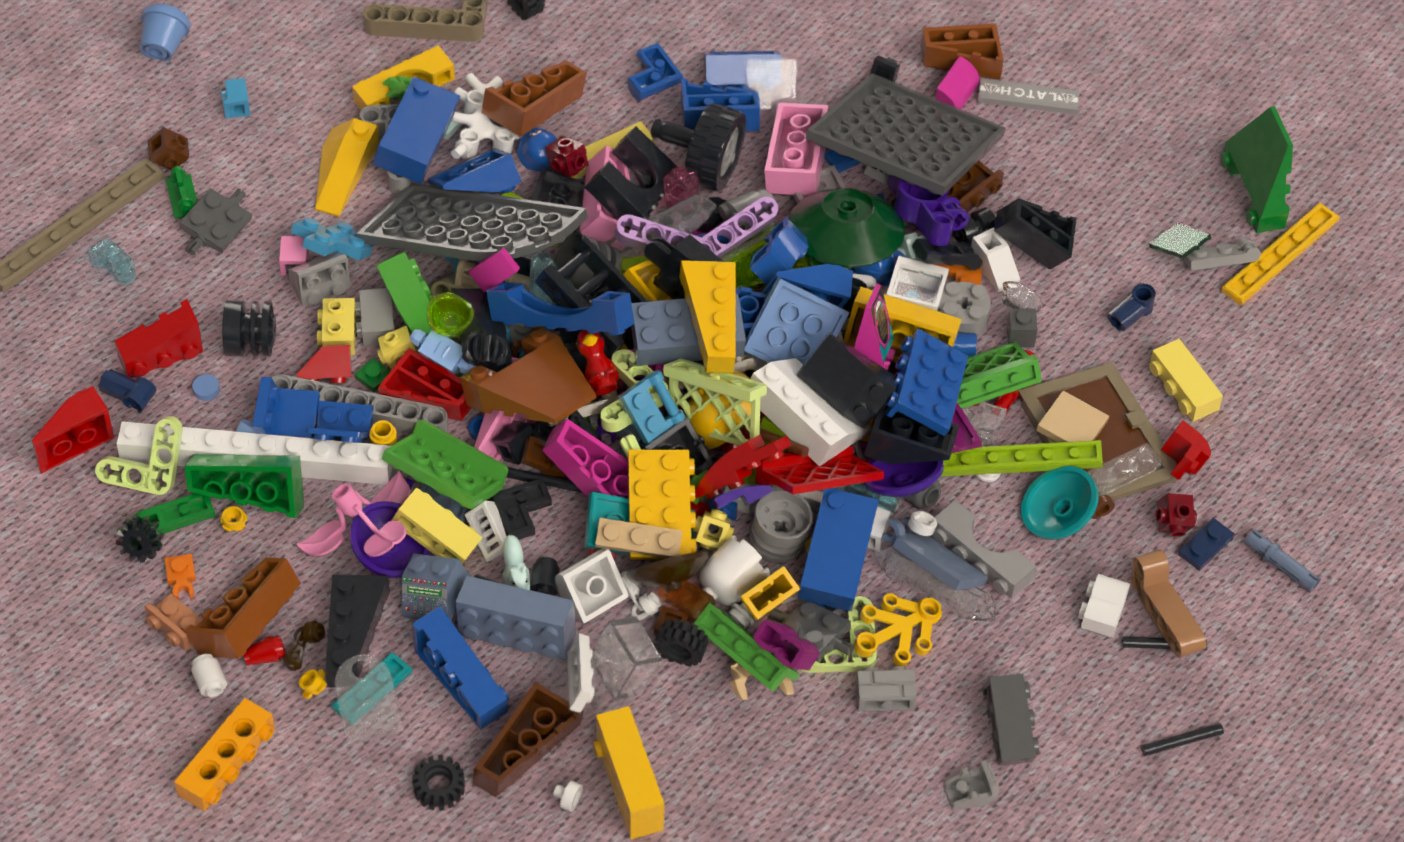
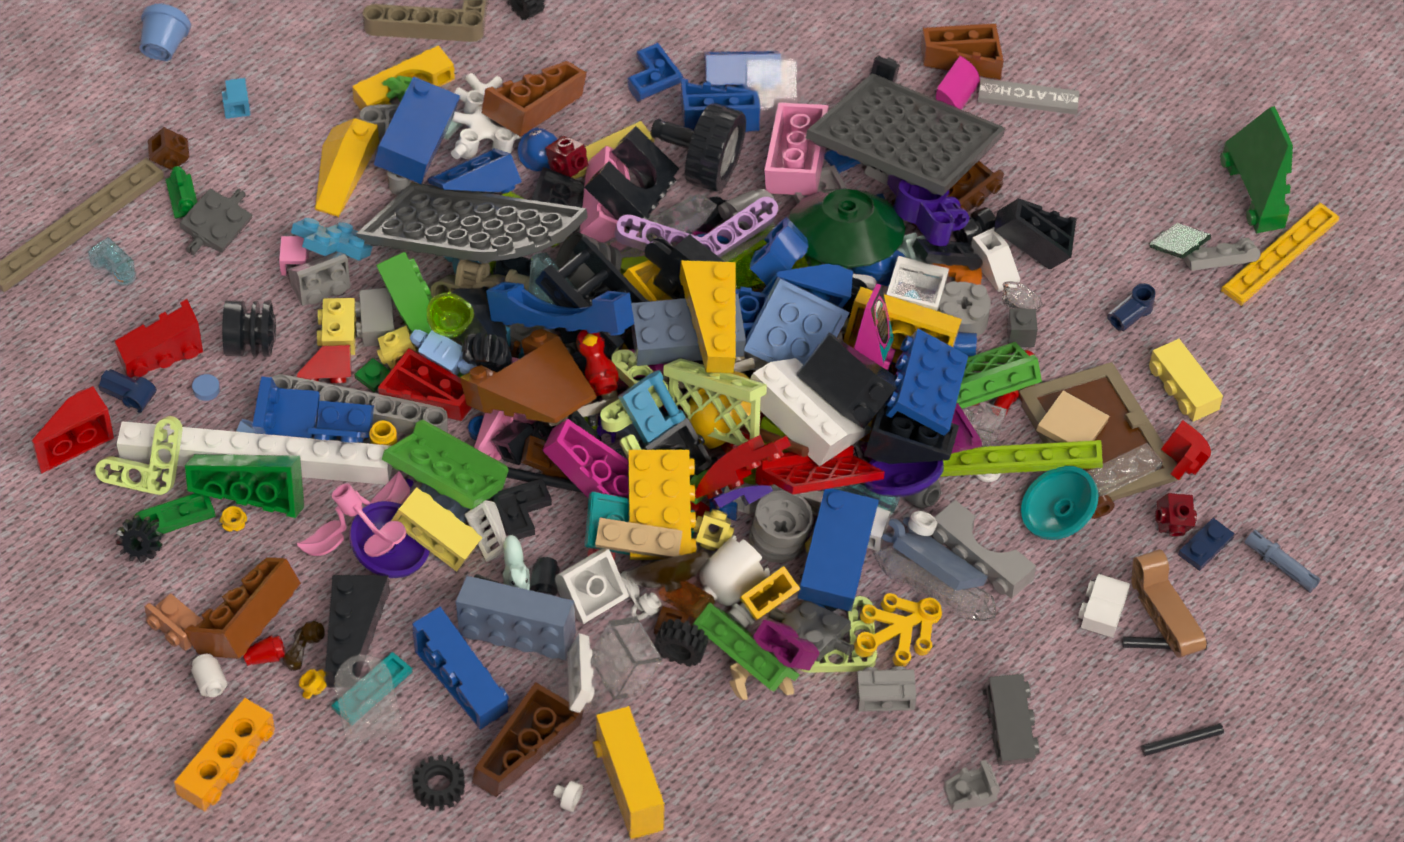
(180, 573): orange plate -> none
(431, 584): sand blue slope -> none
(494, 269): dark pink slope -> none
(674, 192): clear pink brick -> none

